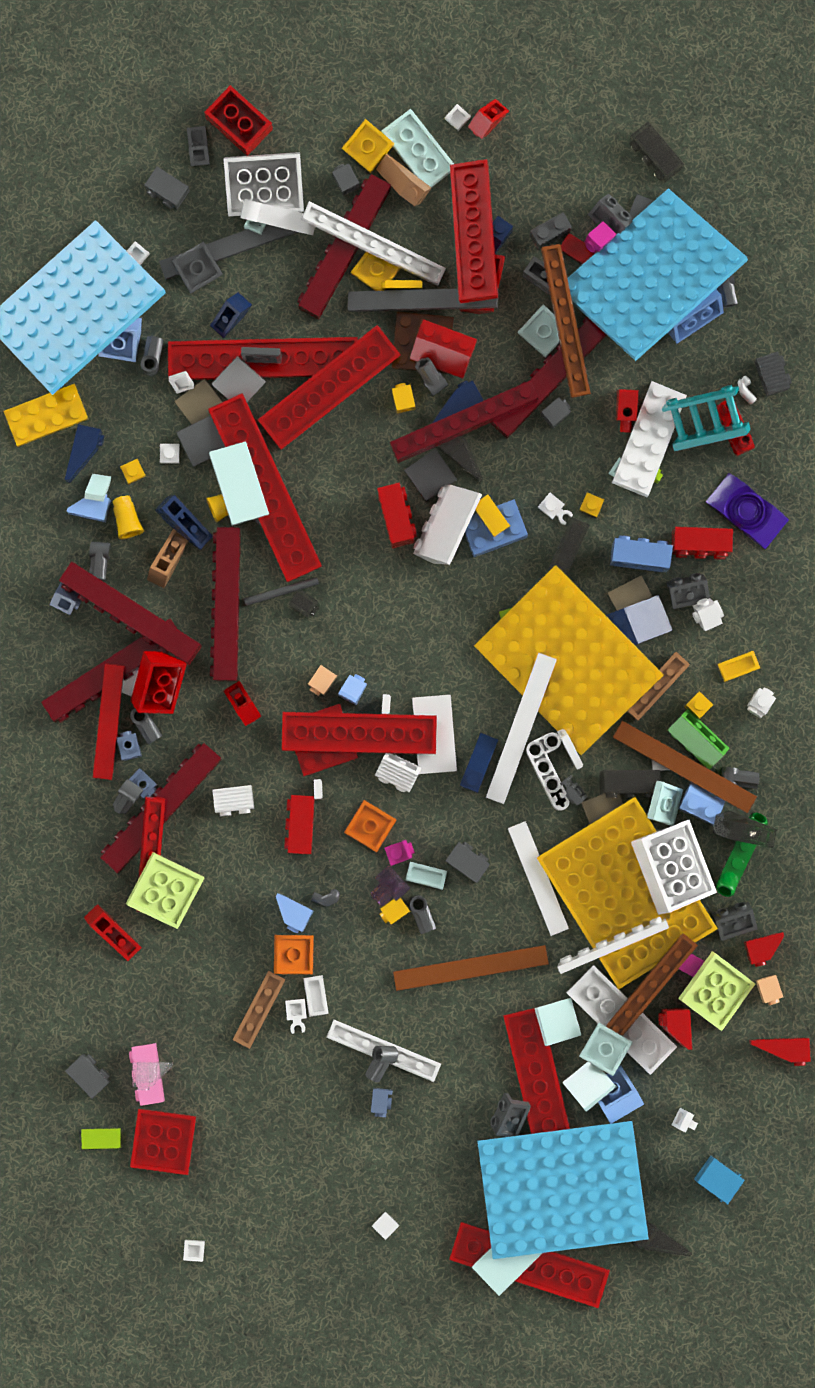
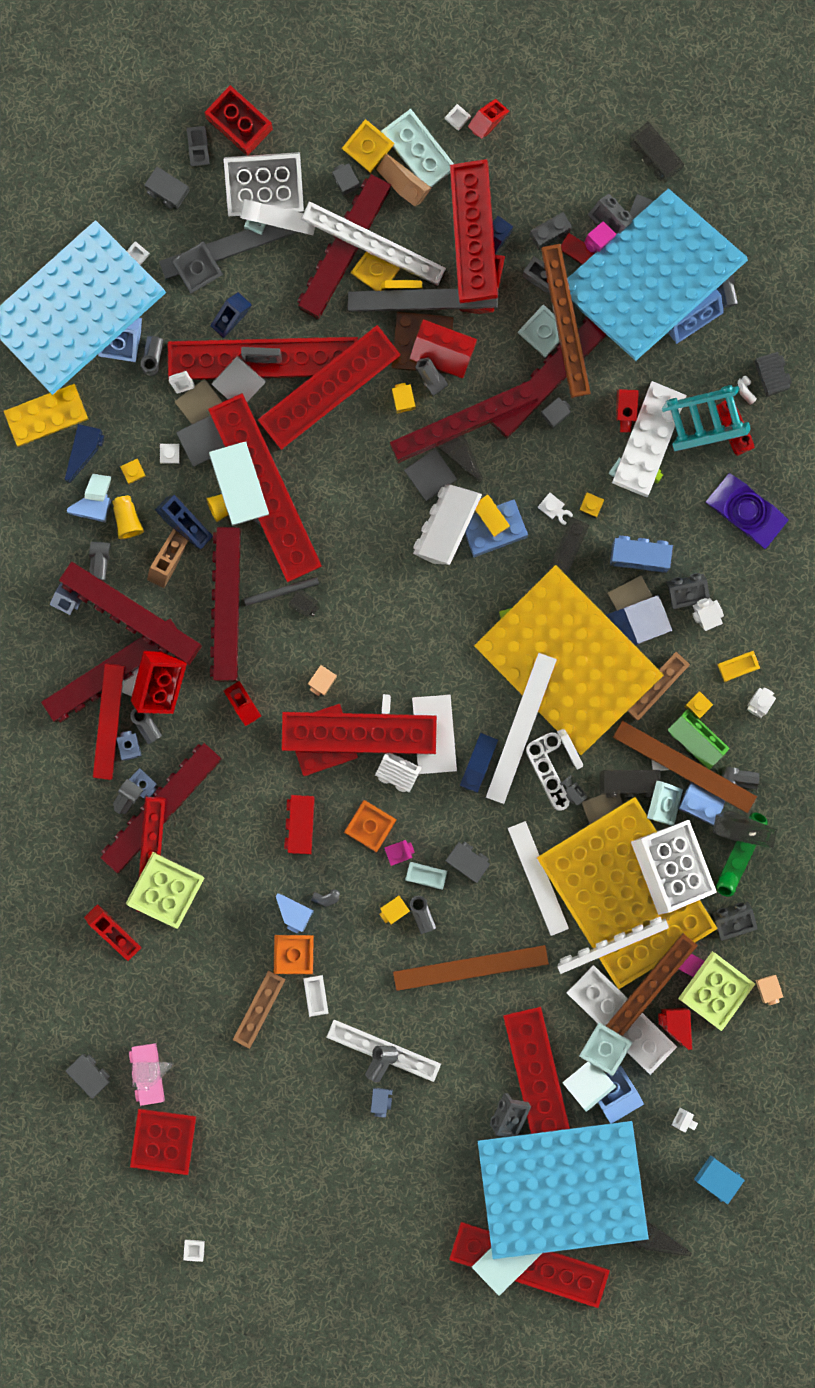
(101, 1138): lime tile -> none
(233, 799): white brick -> none
(296, 1011): white plate -> none
(318, 789): white tile -> none
(353, 689): light blue slope -> none
(385, 1225): white tile -> none
(390, 885): clear purple hinge -> none
(397, 515): red brick -> none
(462, 398): dark blue slope -> none
(558, 1021): light aqua tile -> none
(702, 542): red brick -> none
(762, 948): red slope -> none
(789, 1049): red slope -> none

